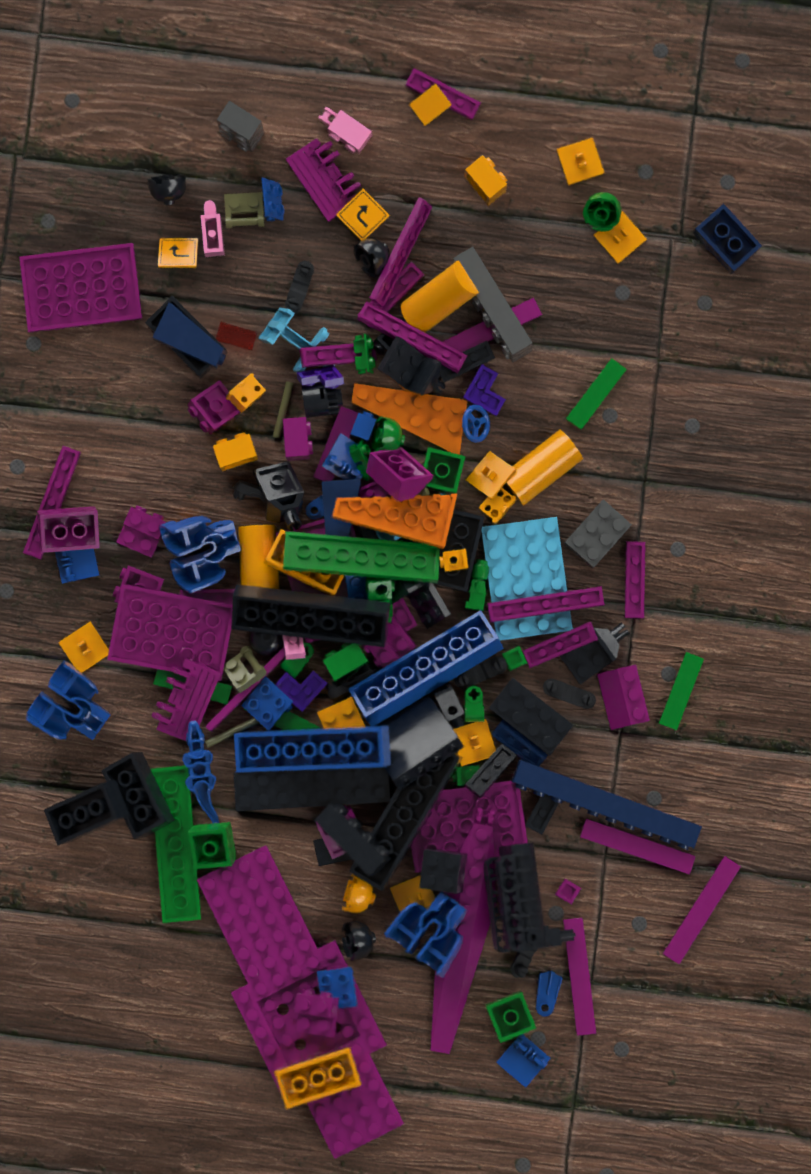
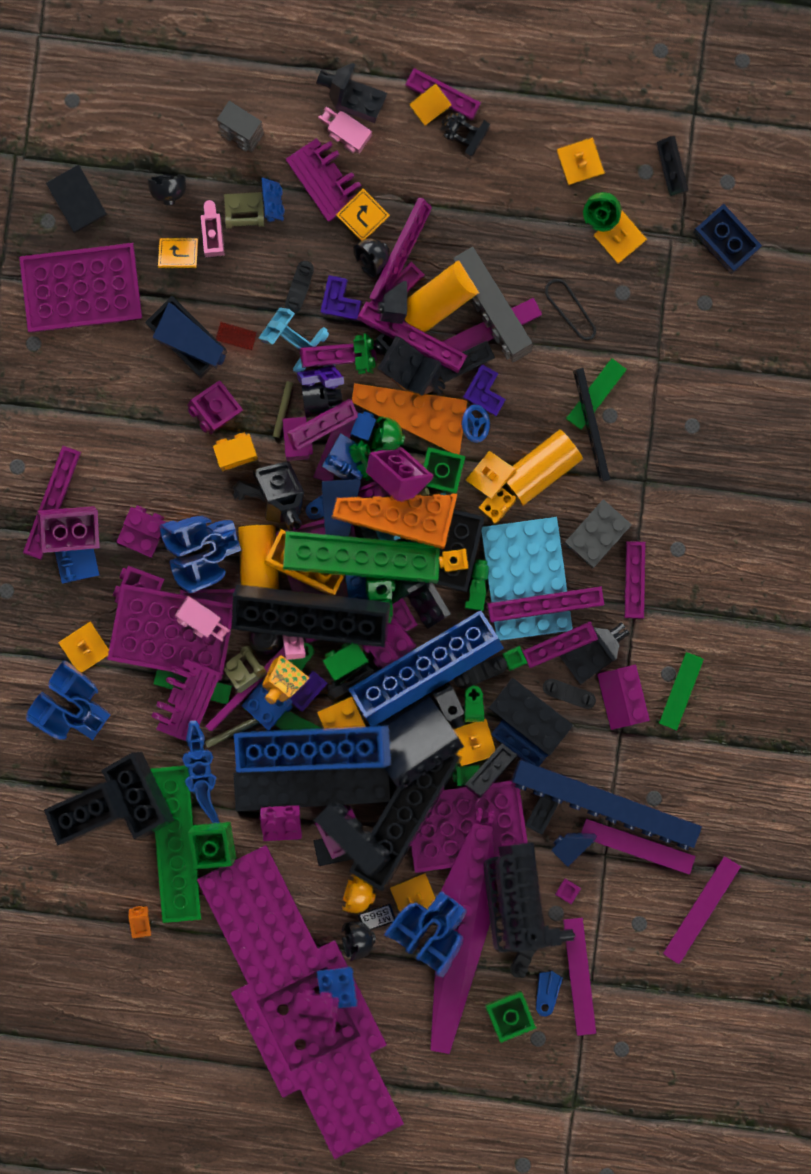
(76, 198): none -> black tile
(139, 922): none -> orange bracket
(200, 618): none -> bright pink brick
(245, 393): light orange piece -> none
(280, 823): none -> magenta plate
(282, 680): none -> light orange torso
(318, 1078): light orange brick -> none
(322, 424): none -> magenta tile
(335, 303): none -> dark purple plate
(351, 95): none -> black plate
(377, 917): none -> sticker
(394, 304): none -> black slope
(443, 870): black brick -> none
(450, 126): none -> black tile
(486, 179): light orange piece -> none
(523, 1060): blue hinge -> none
(570, 291): none -> black piece
(572, 846): none -> dark blue slope
(591, 425): none -> black tile
(672, 166): none -> black plate

